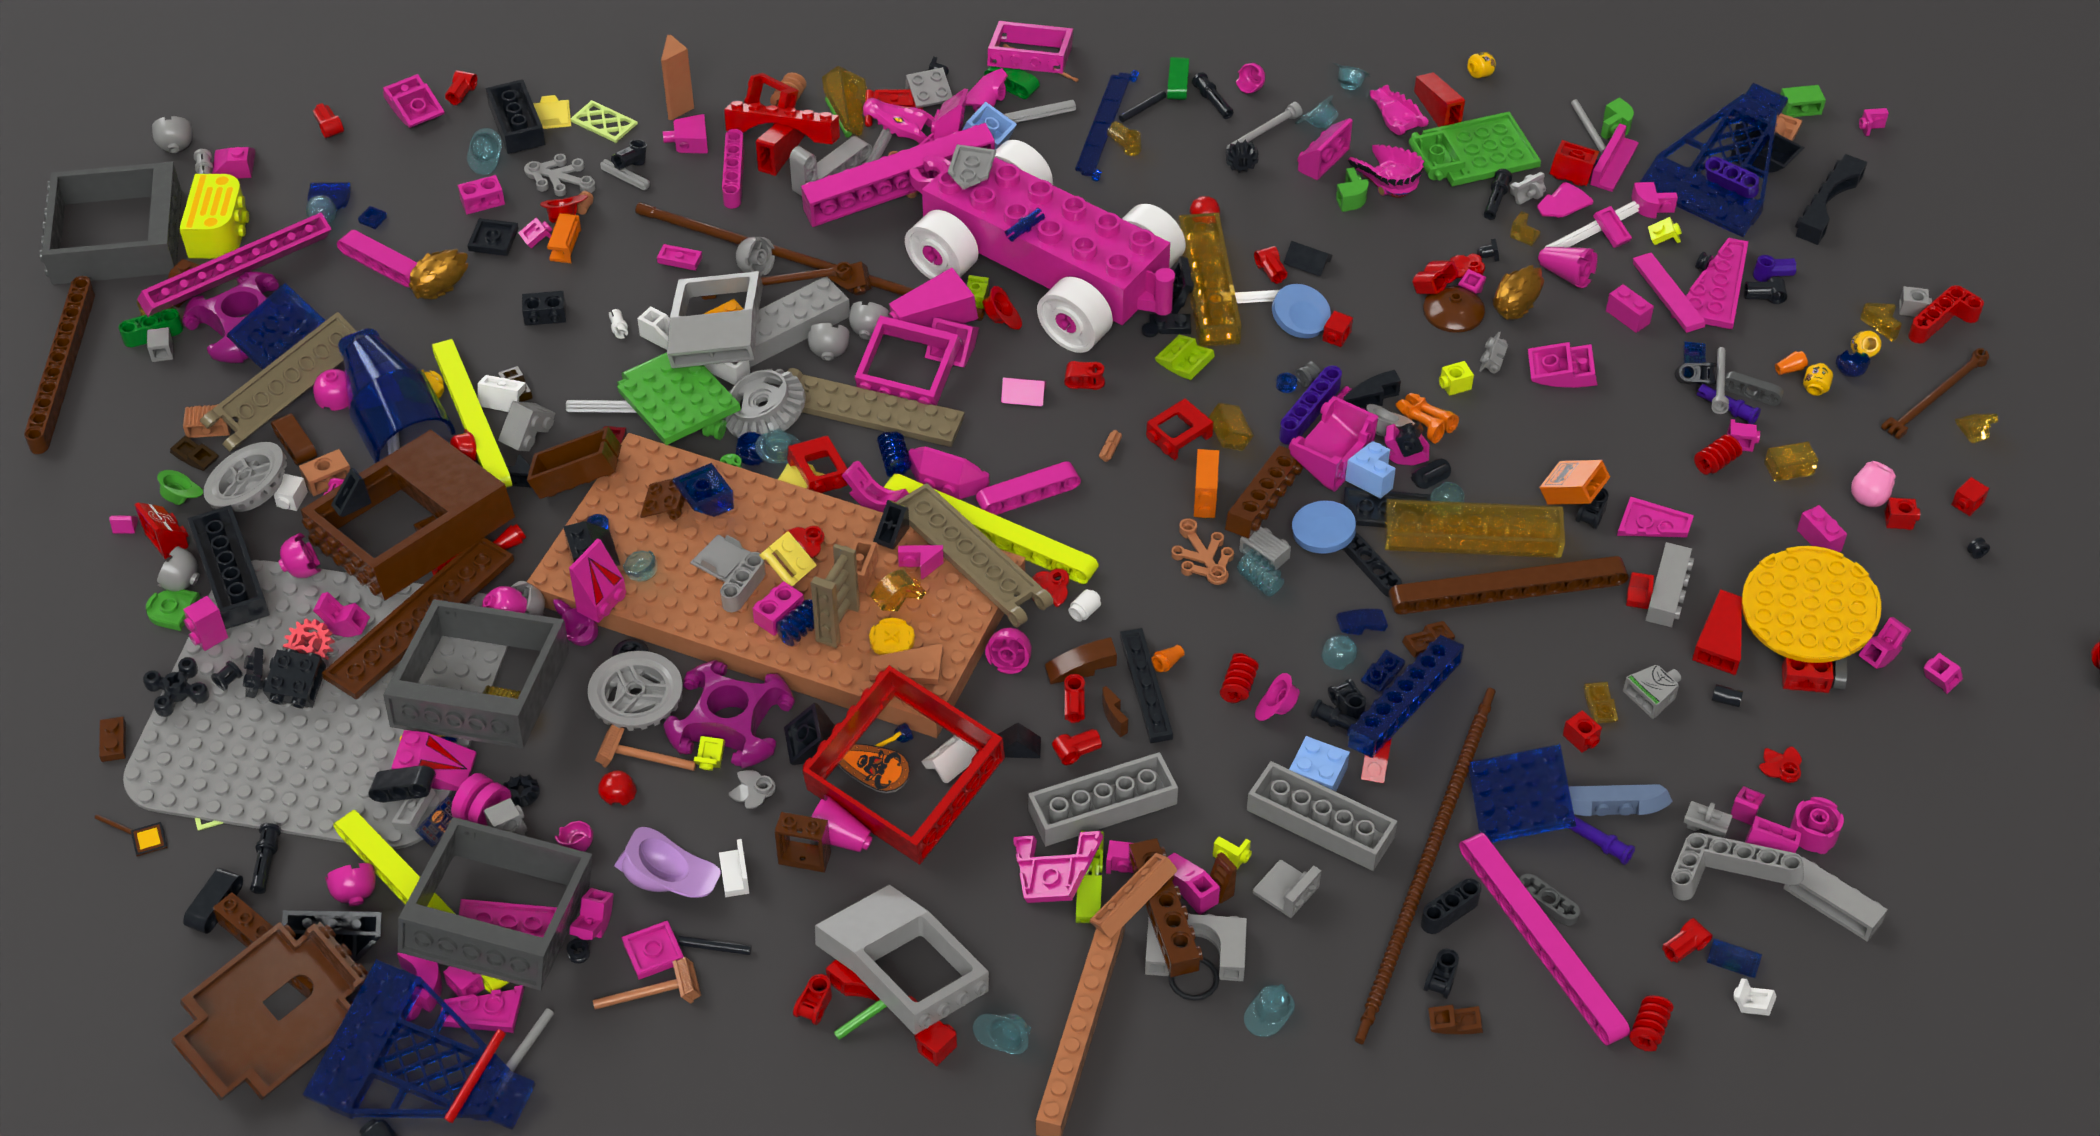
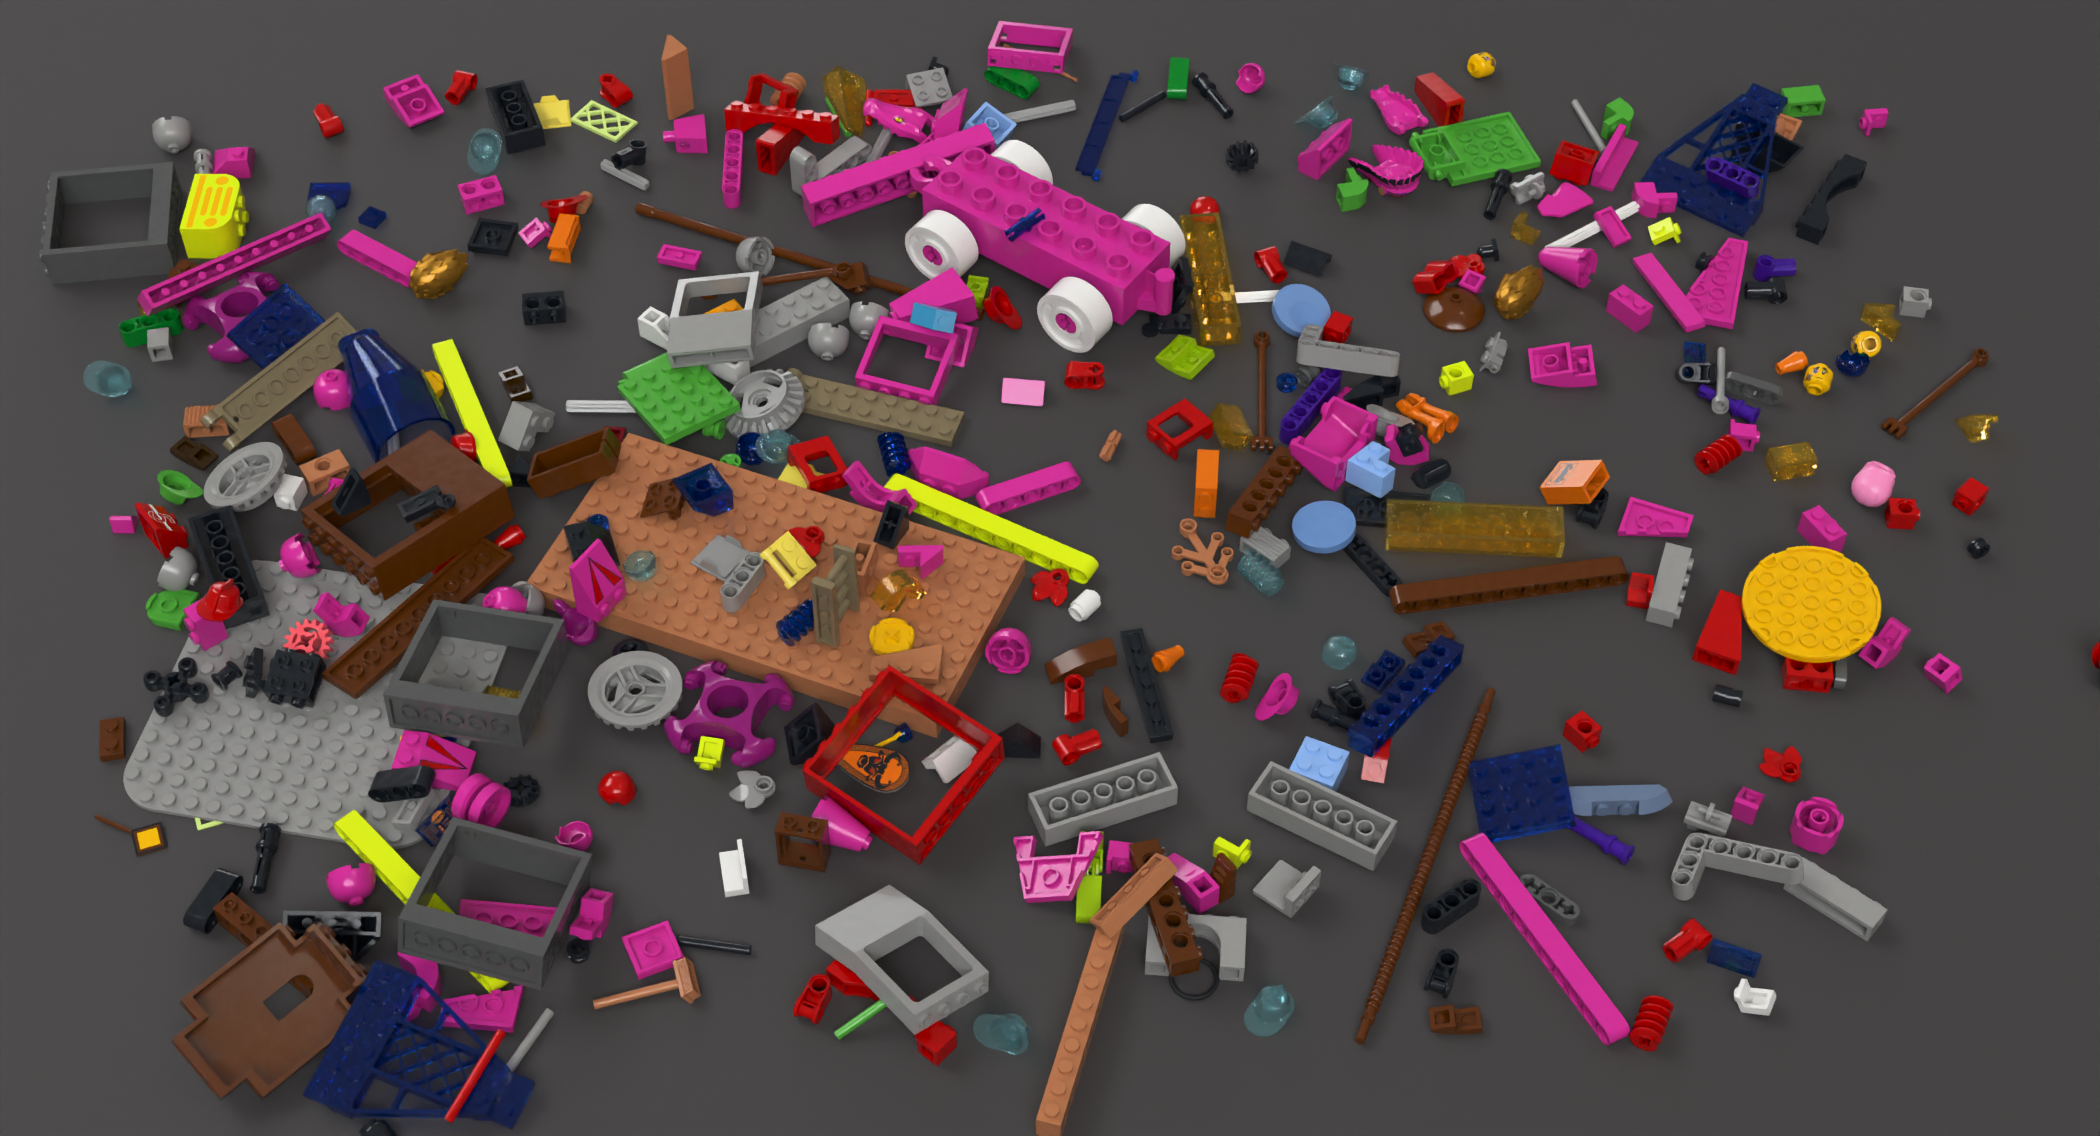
(59, 365): reddish brown beam -> none
(107, 378): none -> clear light blue piece
(220, 601): none -> red piece
(425, 502): none -> black hinge
(463, 981): dark pink brick -> none
(499, 392): white panel -> none
(506, 817): light grey brick -> none
(535, 170): light grey plant -> none
(611, 745): nougat piece -> none
(614, 90): none -> red piece
(618, 326): white pin -> none
(662, 866): lavender piece -> none
(775, 606): dark pink brick -> none
(933, 317): none -> dark azure slope
(971, 165): light grey tile -> none
(973, 554): dark tan hinge -> none
(988, 89): dark pink panel -> none
(1127, 138): clear yellow piece -> none
(1261, 439): none -> reddish brown hinge
(1292, 111): light grey piece -> none
(1345, 357): none -> light grey beam
(1358, 620): clear blue slope -> none
(1600, 703): clear yellow slope -> none
(1652, 689): light grey torso -> none
(1773, 835): dark pink brick -> none
(1951, 303): red beam -> none

